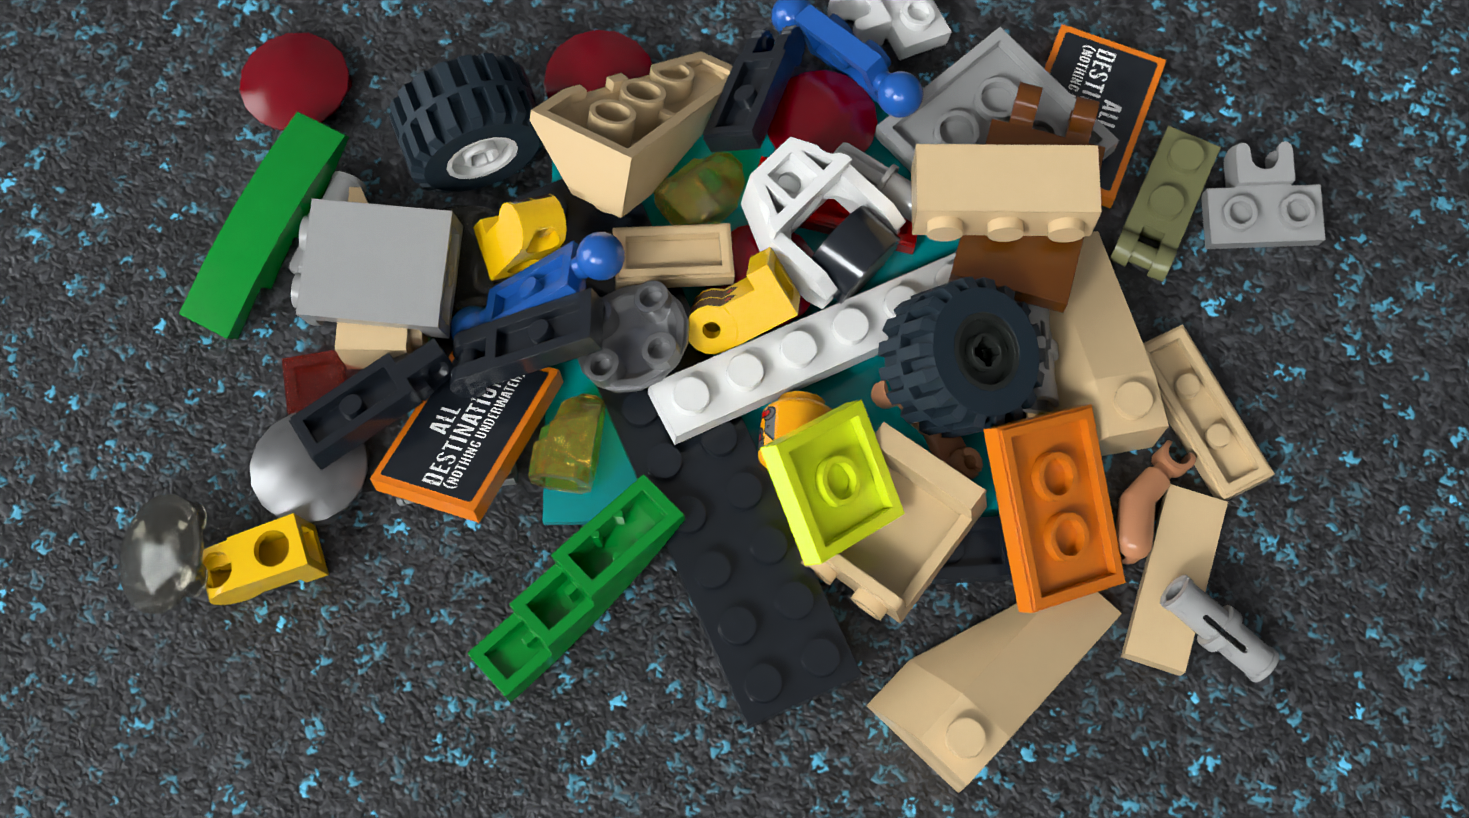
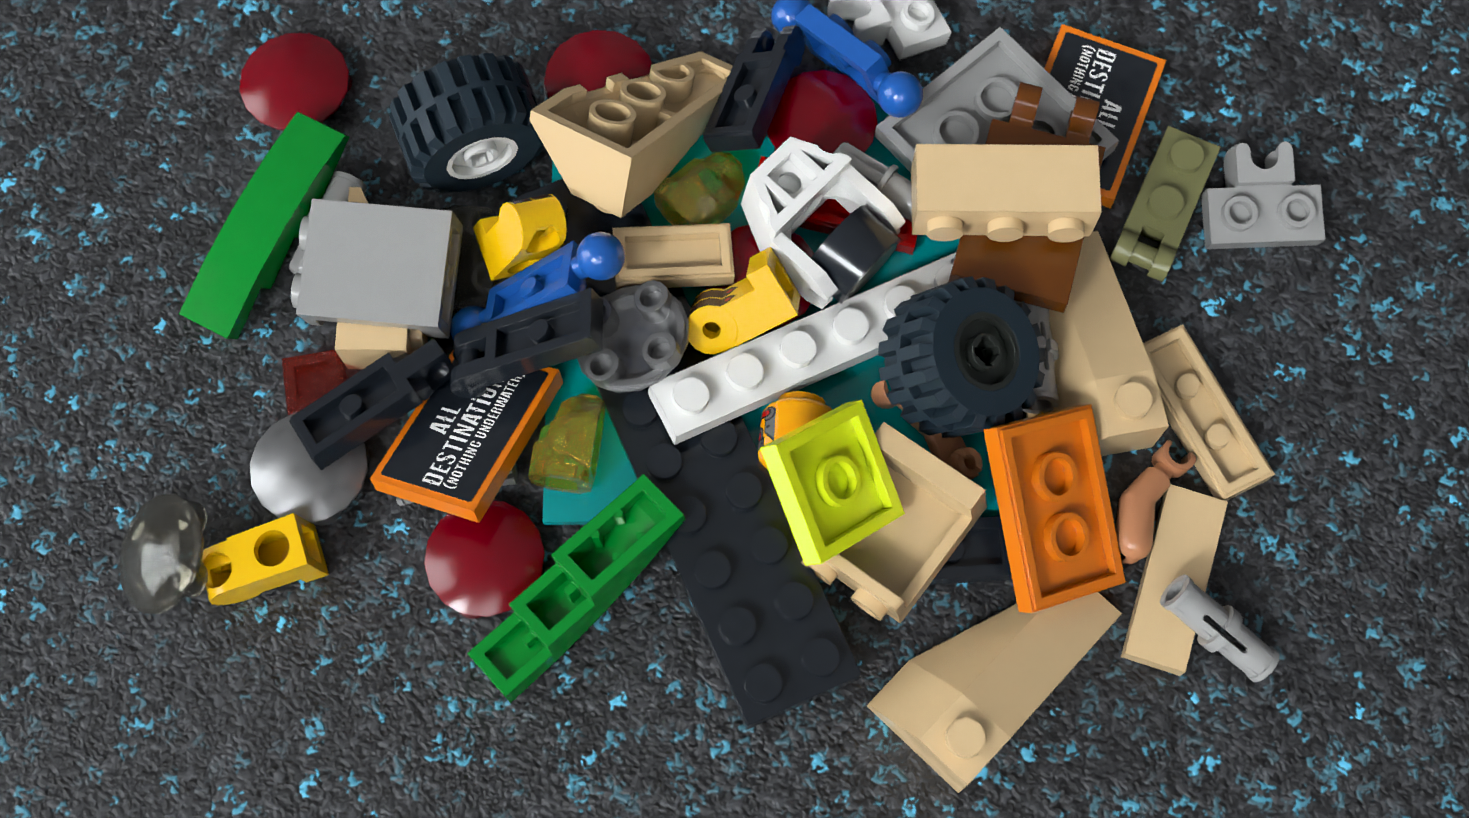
(484, 563): none -> dark red dish

